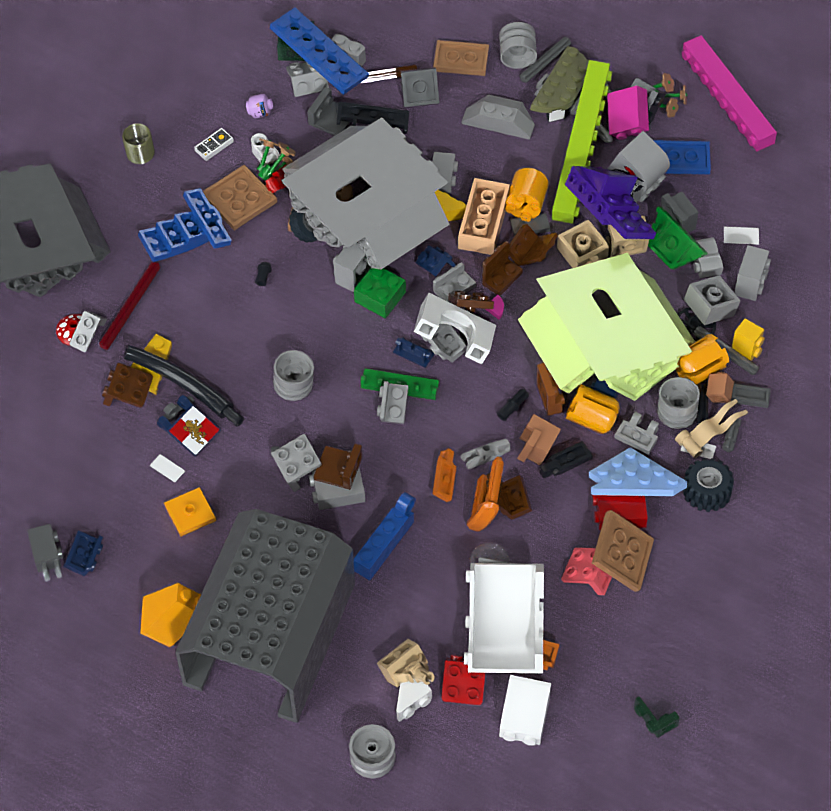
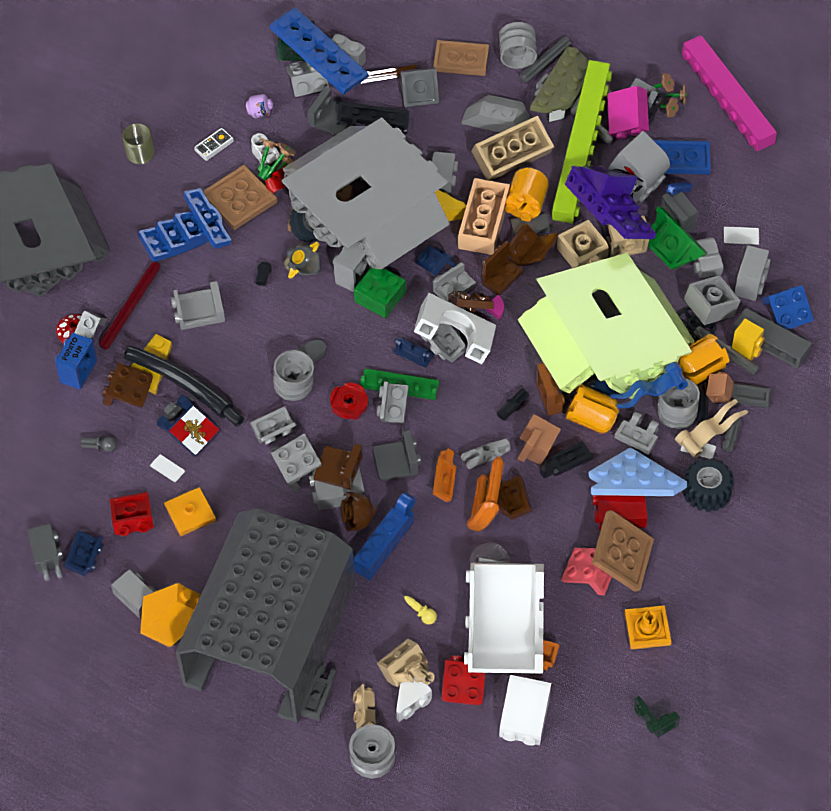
(76, 360): none -> blue brick
(108, 444): none -> dark grey axle
(130, 591): none -> light grey brick
(131, 514): none -> red plate
(198, 307): none -> light grey panel
(272, 425): none -> light grey bracket
(302, 260): none -> dark grey hair
(315, 349): none -> dark grey tile
(318, 694): none -> dark grey hinge
(352, 410): none -> red plate
(357, 511): none -> reddish brown cylinder
(363, 699): none -> tan hinge
(397, 458): none -> dark grey bracket
(427, 616): none -> light yellow bar
(512, 148): none -> tan brick
(647, 627): none -> light orange plate
(671, 378): none -> blue flag
(676, 188): none -> blue axle
(778, 340): none -> dark grey brick
(790, 307): none -> blue bracket

